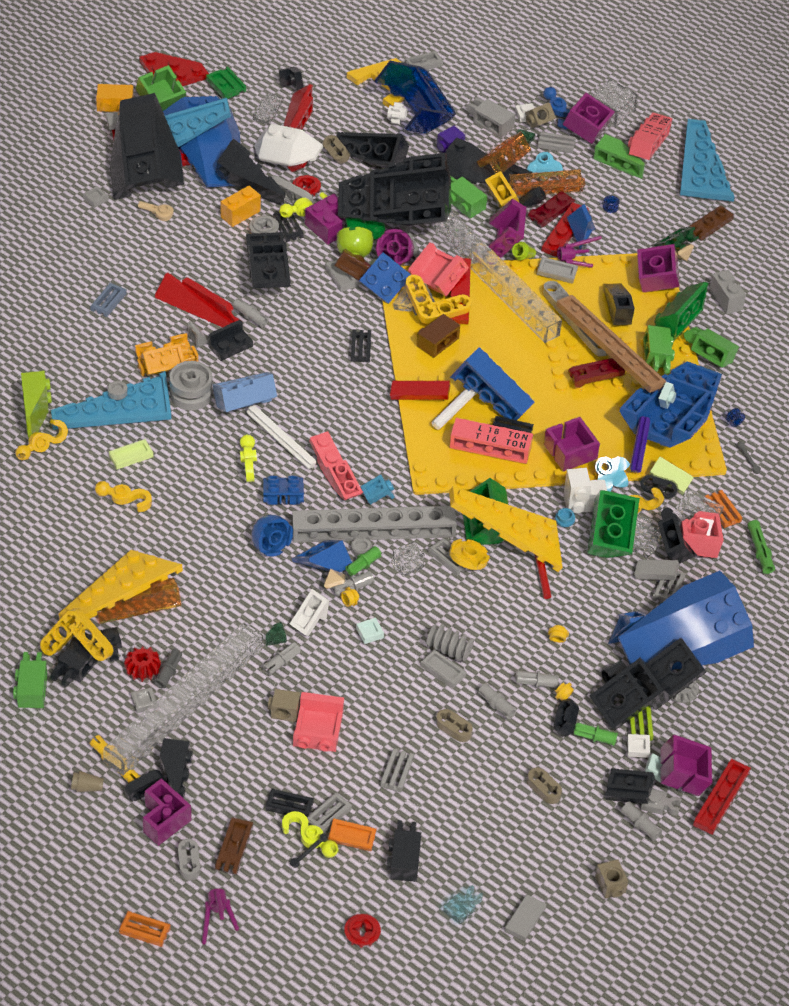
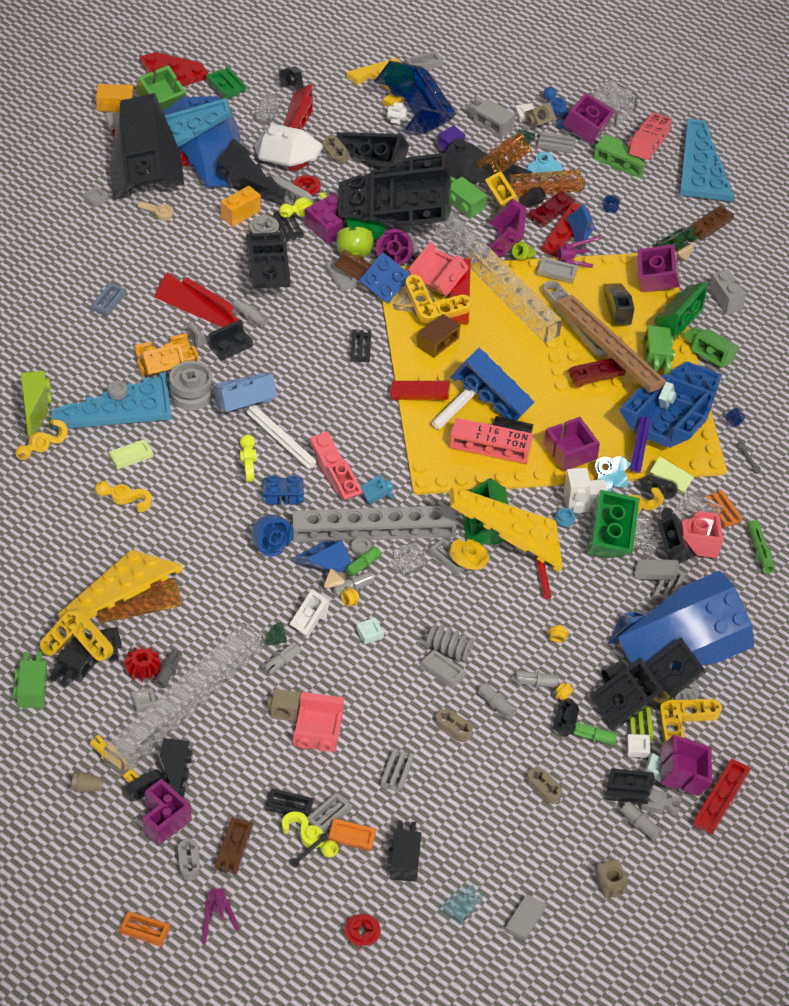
(680, 715): none -> yellow beam

